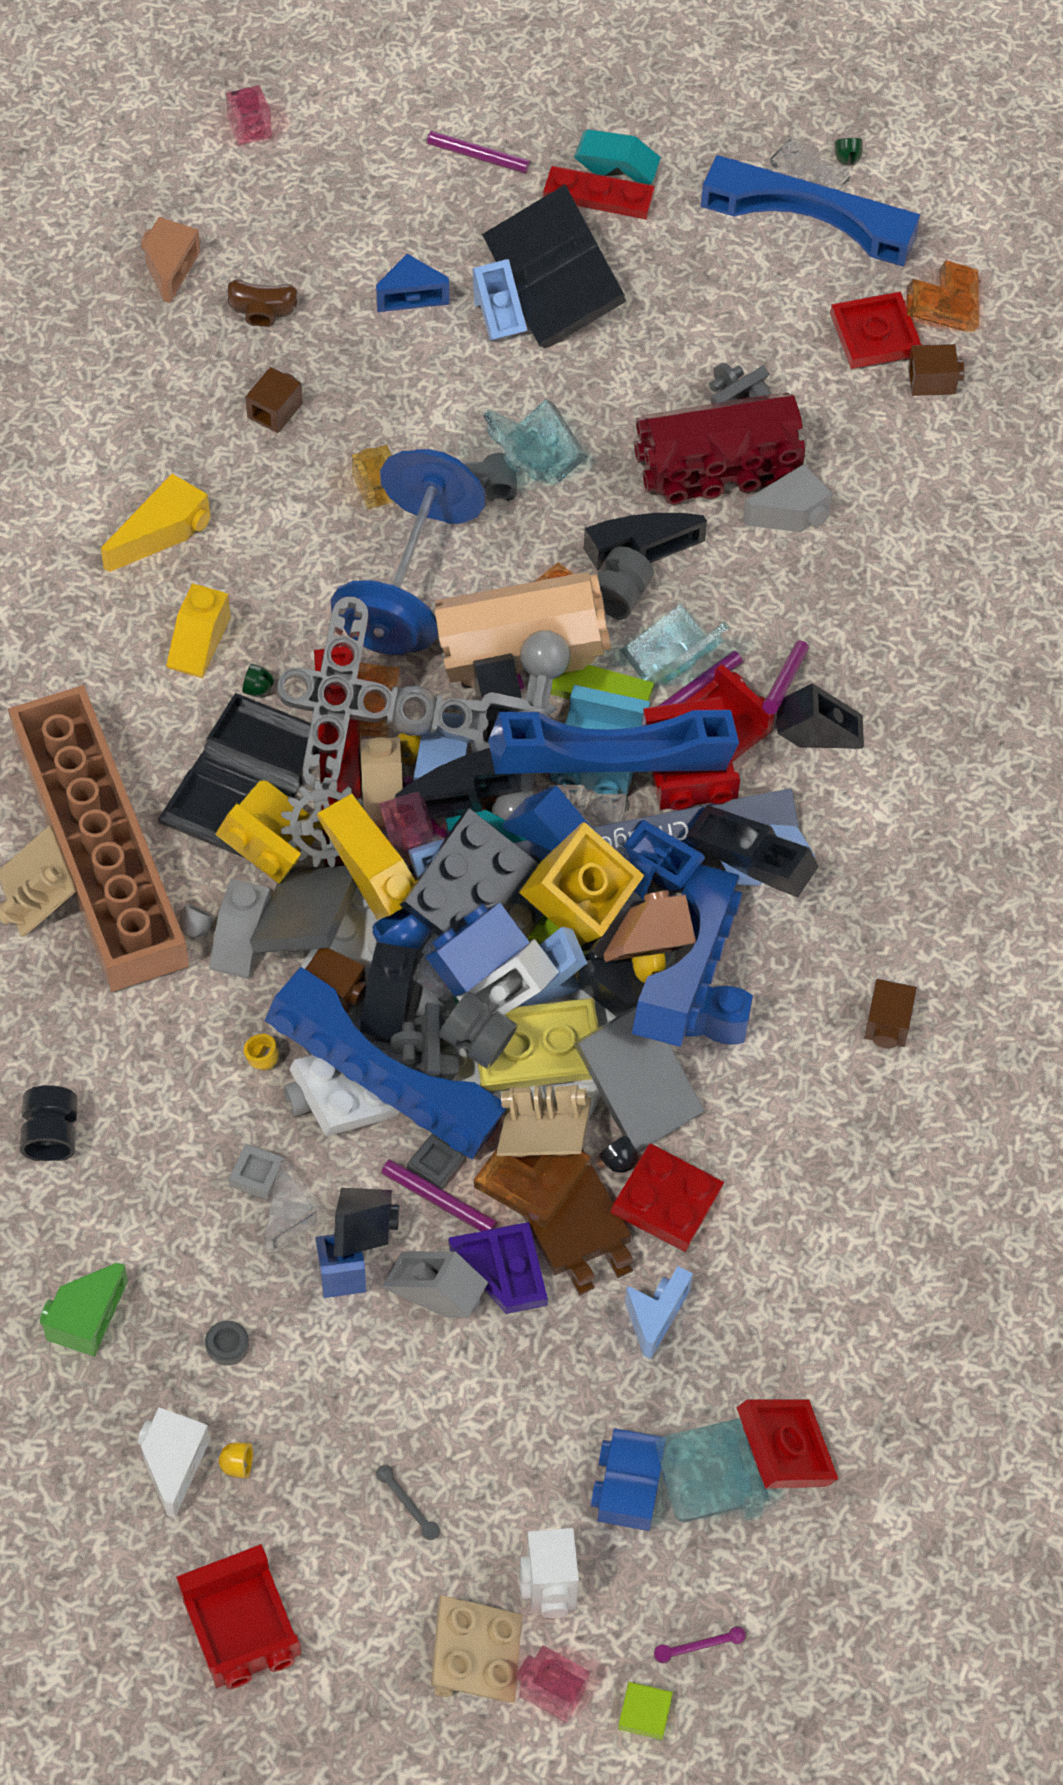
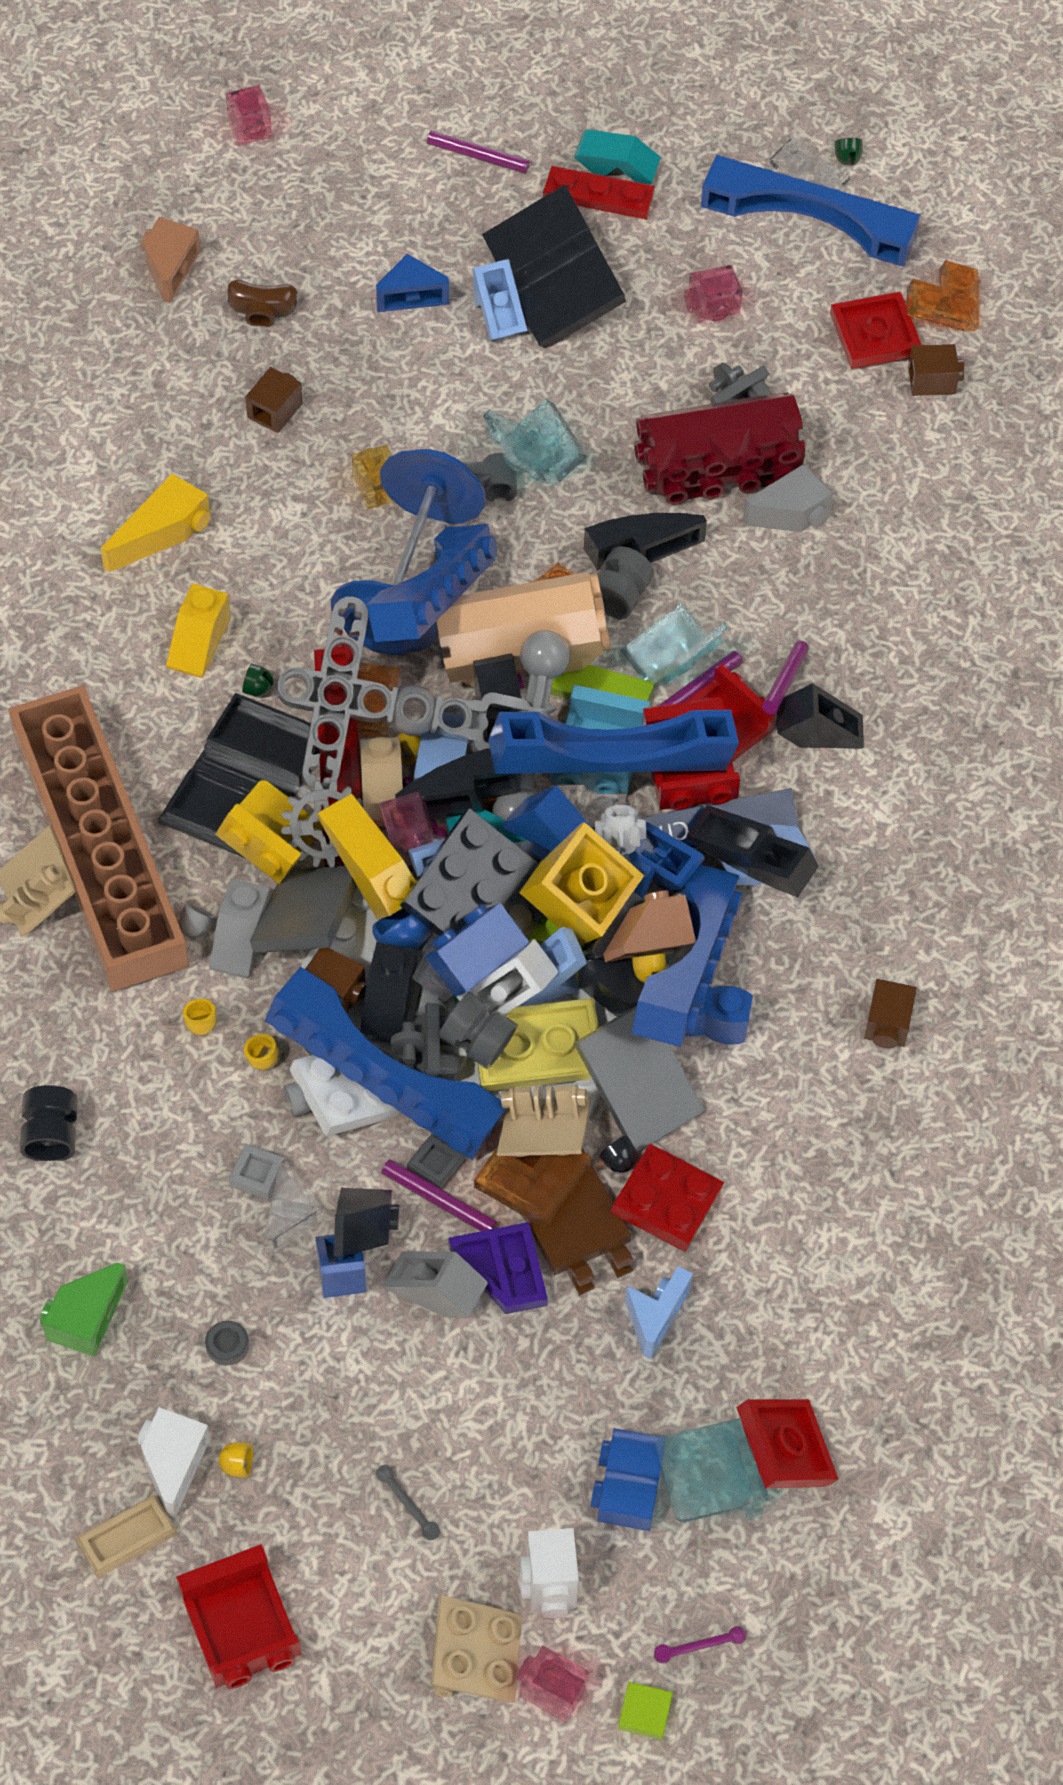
(126, 1536): none -> tan tile
(200, 1016): none -> yellow hinge
(417, 603): none -> blue arch
(621, 827): none -> white gear
(714, 293): none -> clear pink brick

